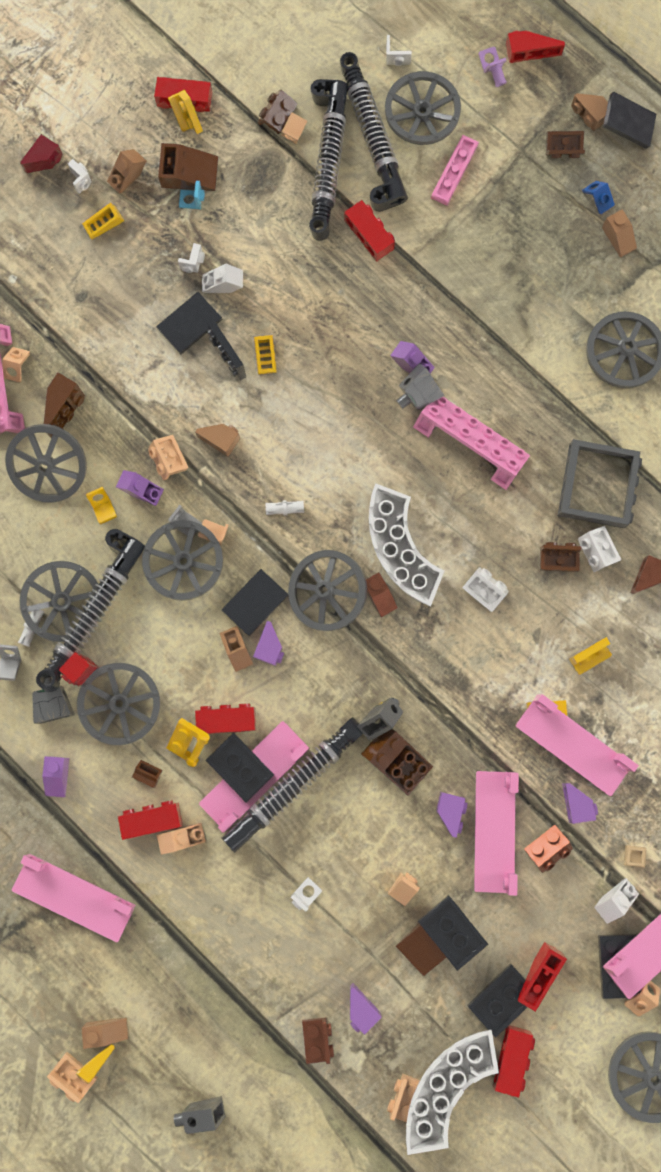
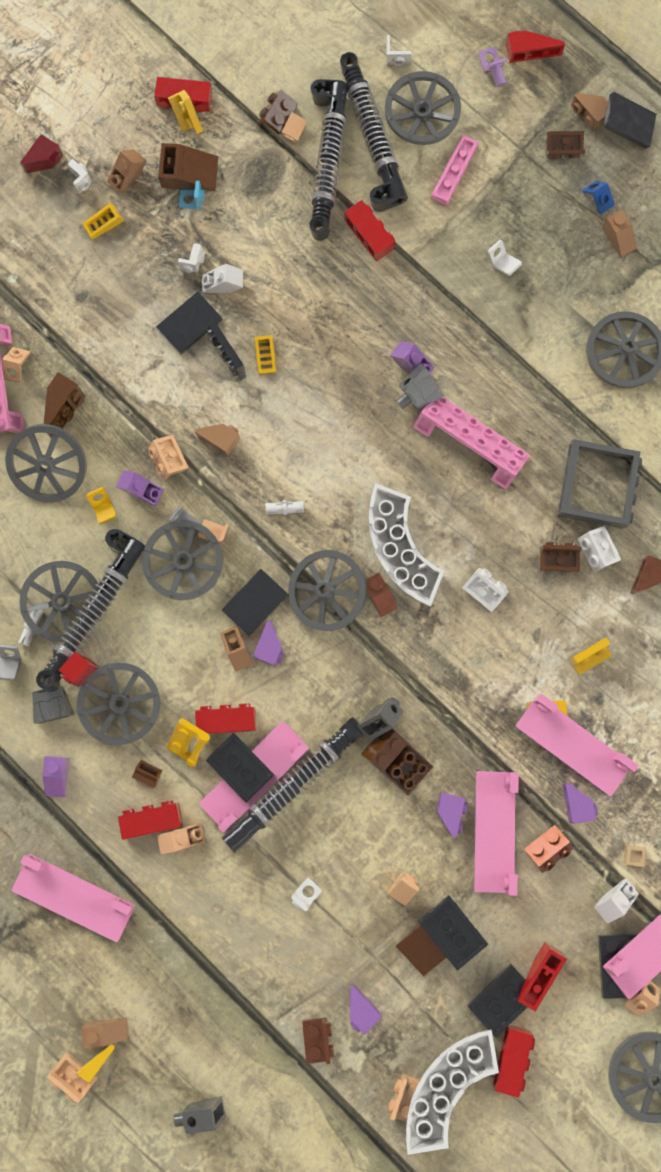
(503, 261): none -> white bracket

